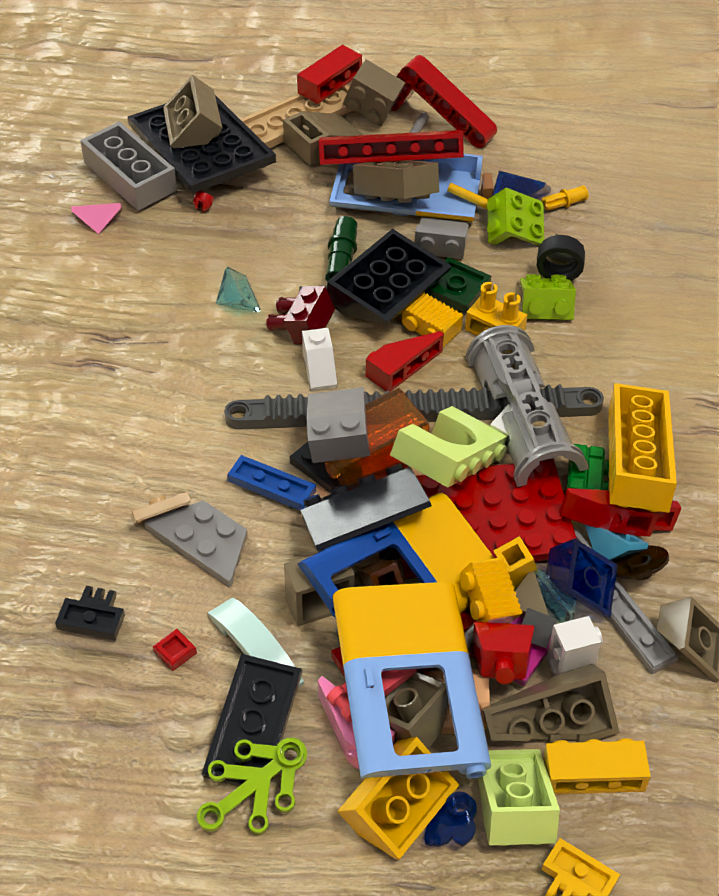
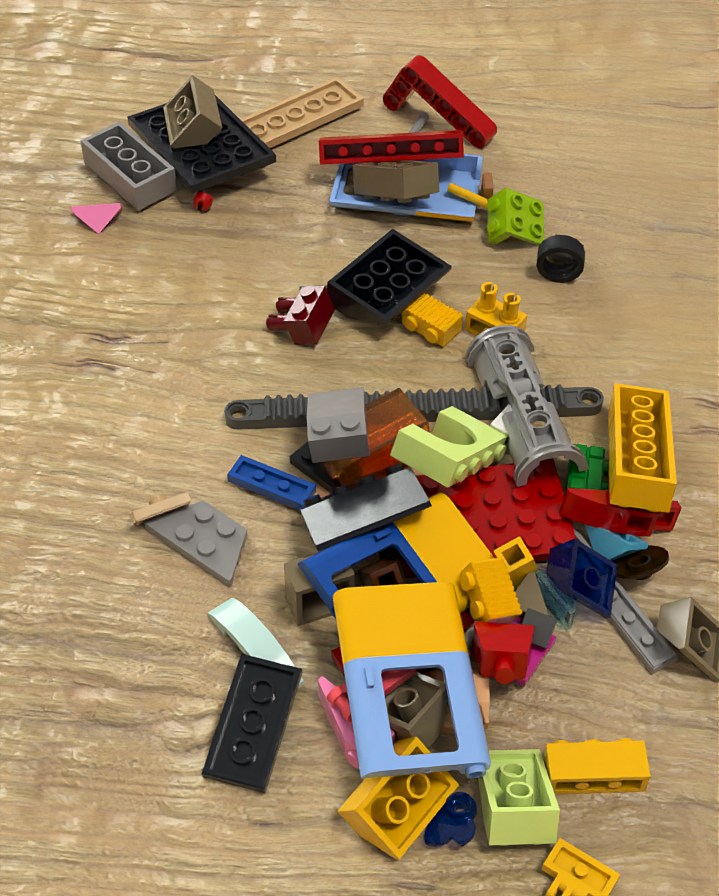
(91, 615): black hinge -> none
(174, 649): red tile -> none
(237, 292): clear light blue slope -> none
(256, 781): lime plant -> none
(305, 129): dark tan slope -> none
(319, 359): white slope -> none
(328, 74): red brick -> none
(341, 245): dark green piece -> none
(373, 92): dark tan piece -> none
(401, 359): red slope -> none
(442, 237): light grey bracket -> none
(459, 286): dark green plate -> none
(521, 184): clear blue slope -> none
(548, 297): lime bracket -> none
(560, 708): dark tan wedge -> none
(565, 198): yellow axle -> none
(573, 645): white brick -> none

